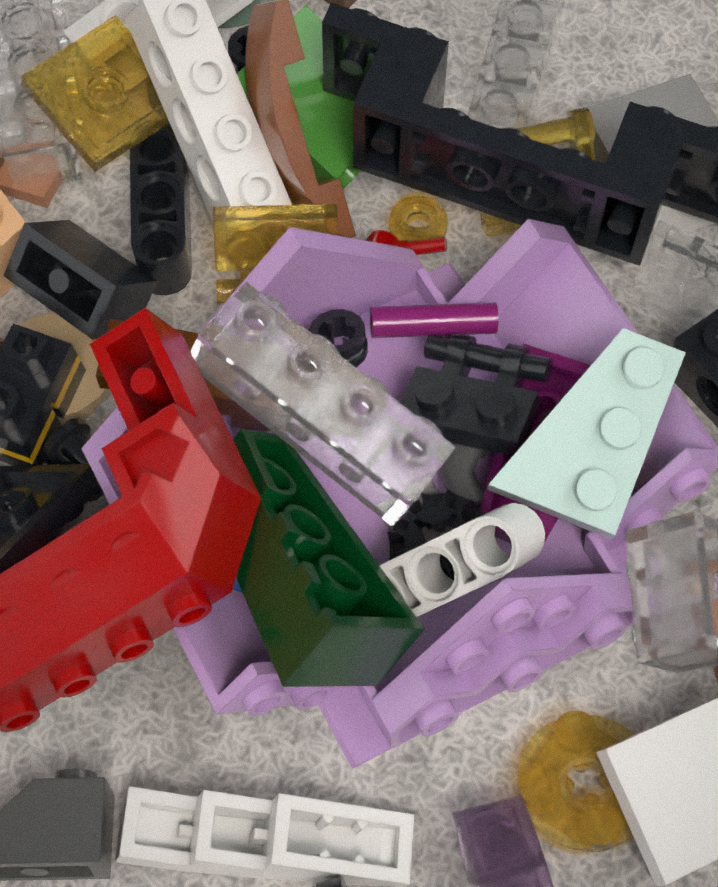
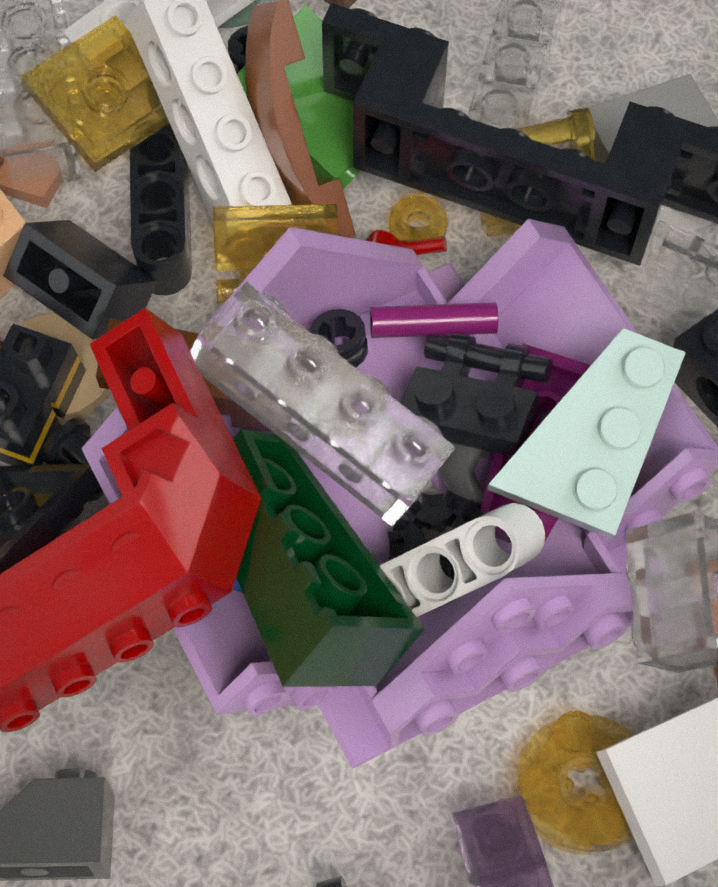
(265, 838): white slope -> none

